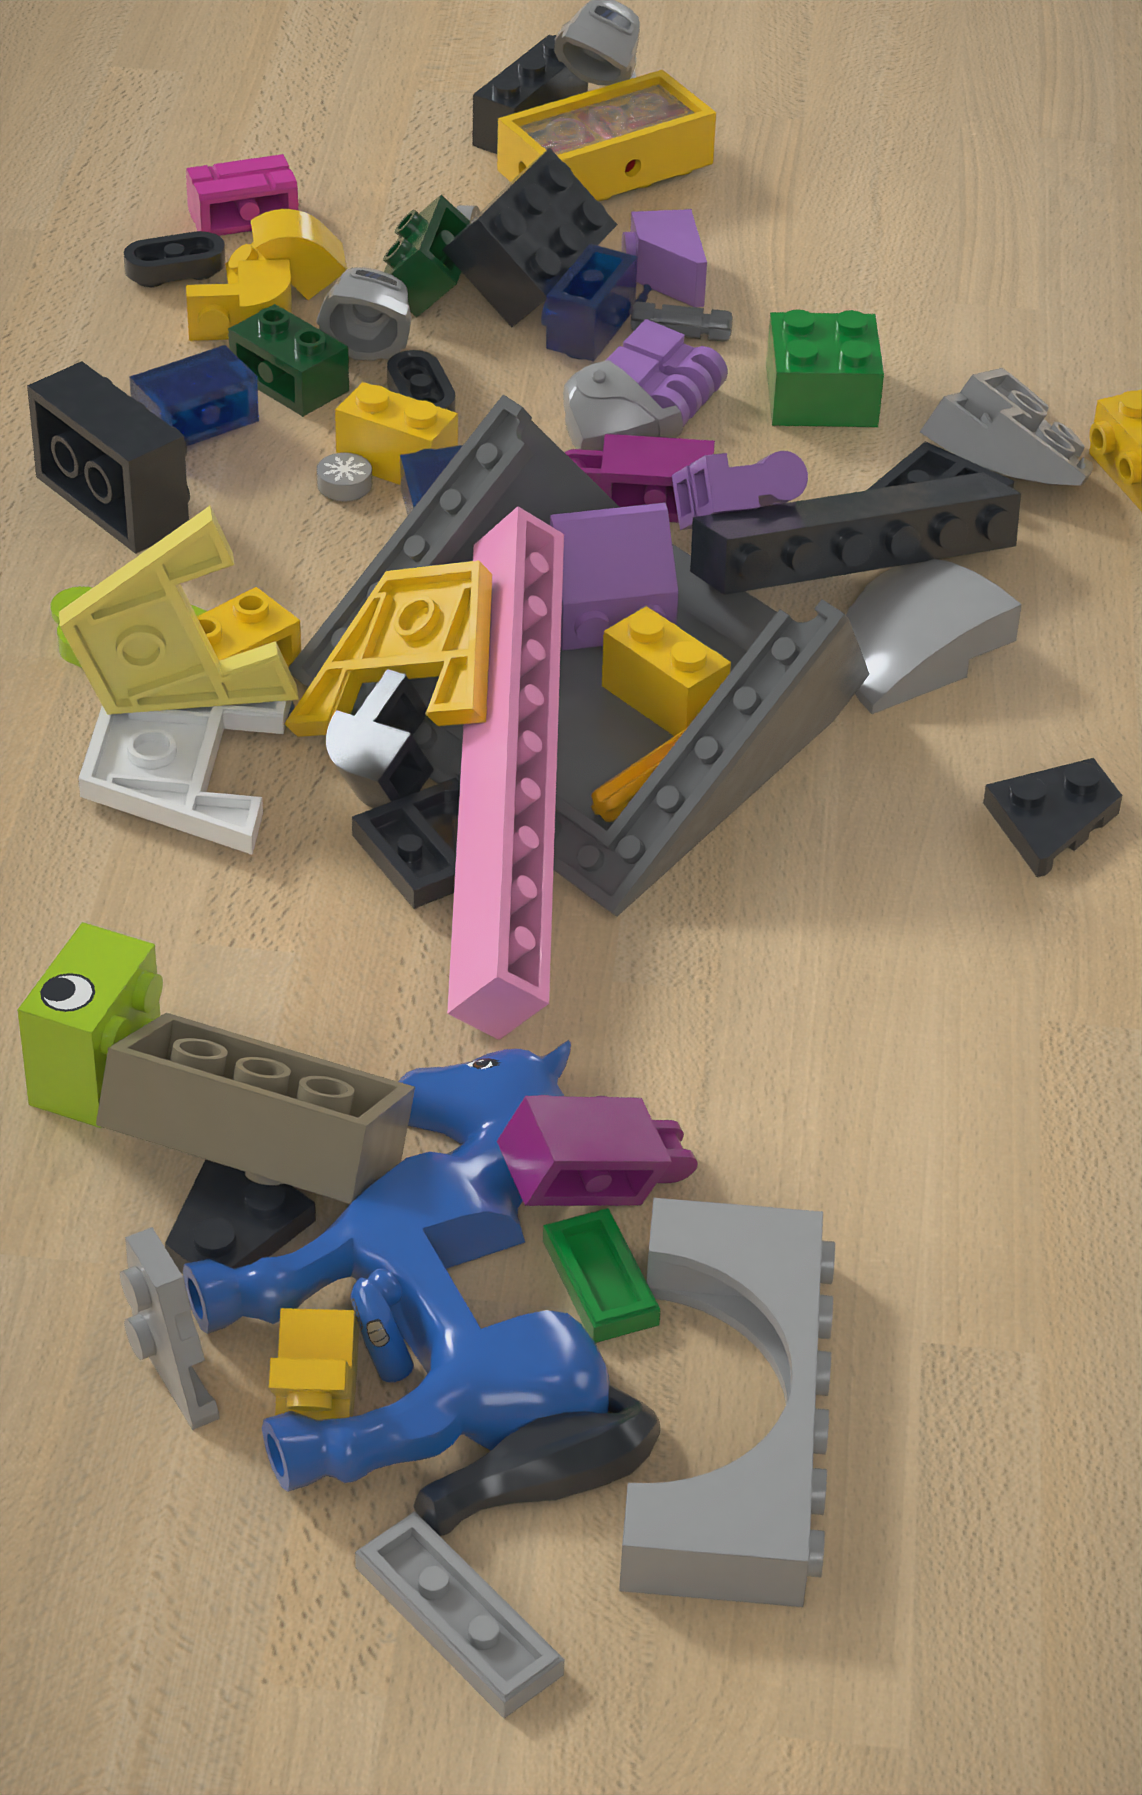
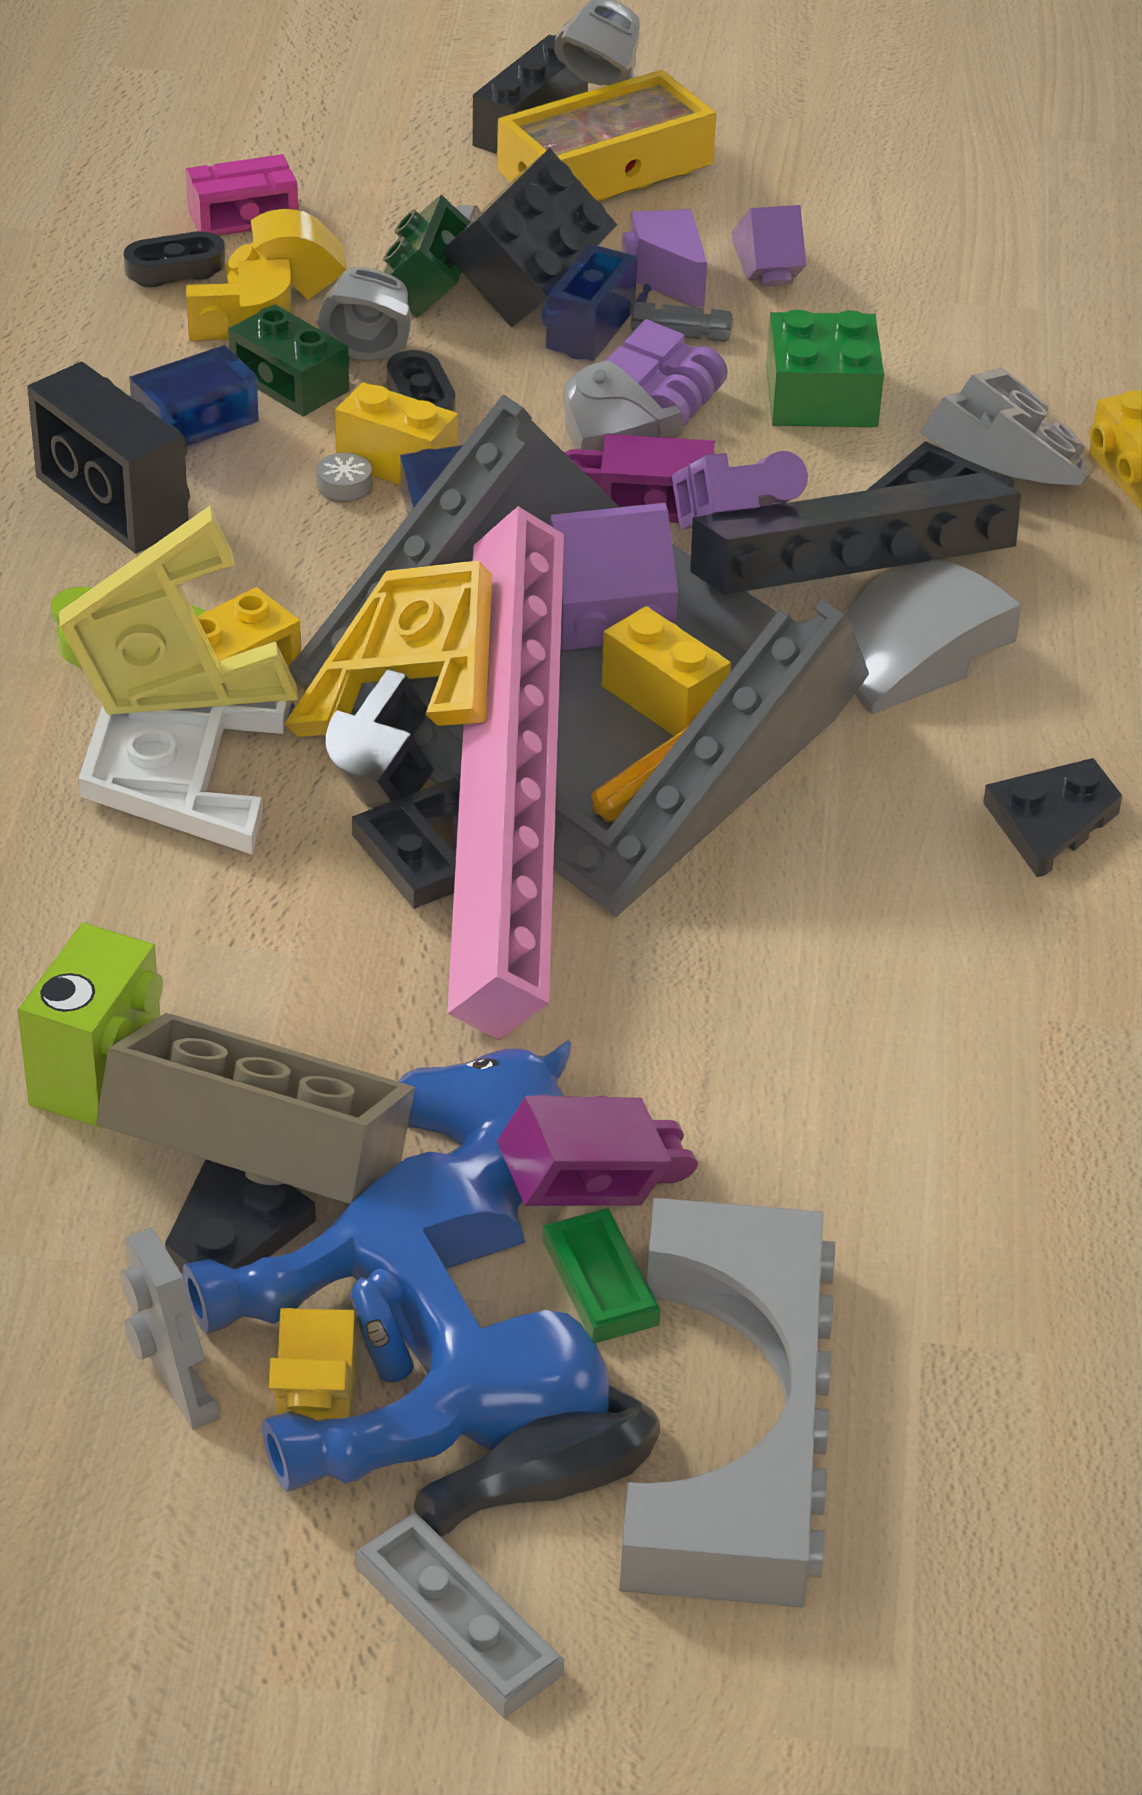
(771, 244): none -> medium lavender slope

